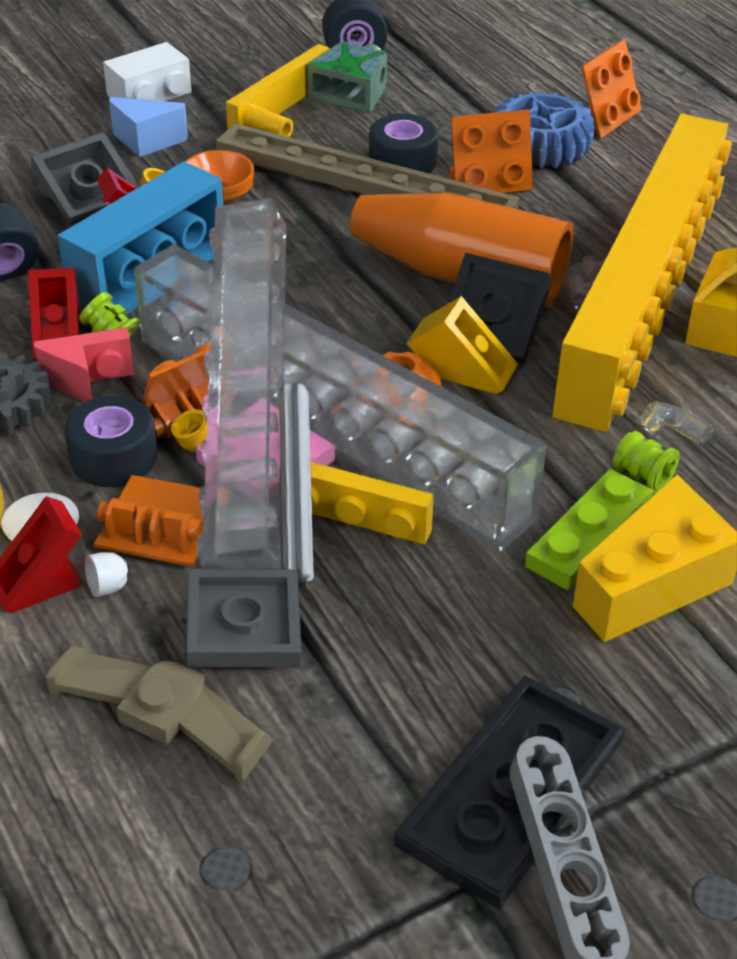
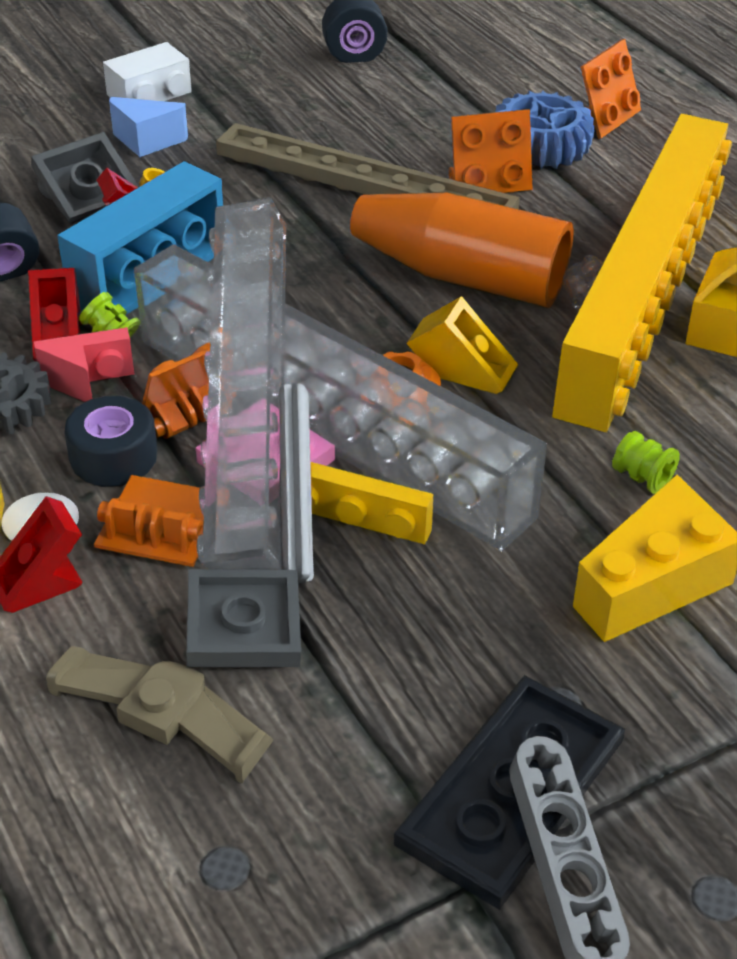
(105, 573): white hinge -> none
(190, 429): yellow hinge -> none
(233, 169): orange piece -> none
(266, 99): yellow piece -> none
(348, 76): sand green torso -> none
(404, 141): black wheel -> none
(505, 299): black tile -> none
(585, 527): lime plate -> none
(678, 418): clear arm -> none

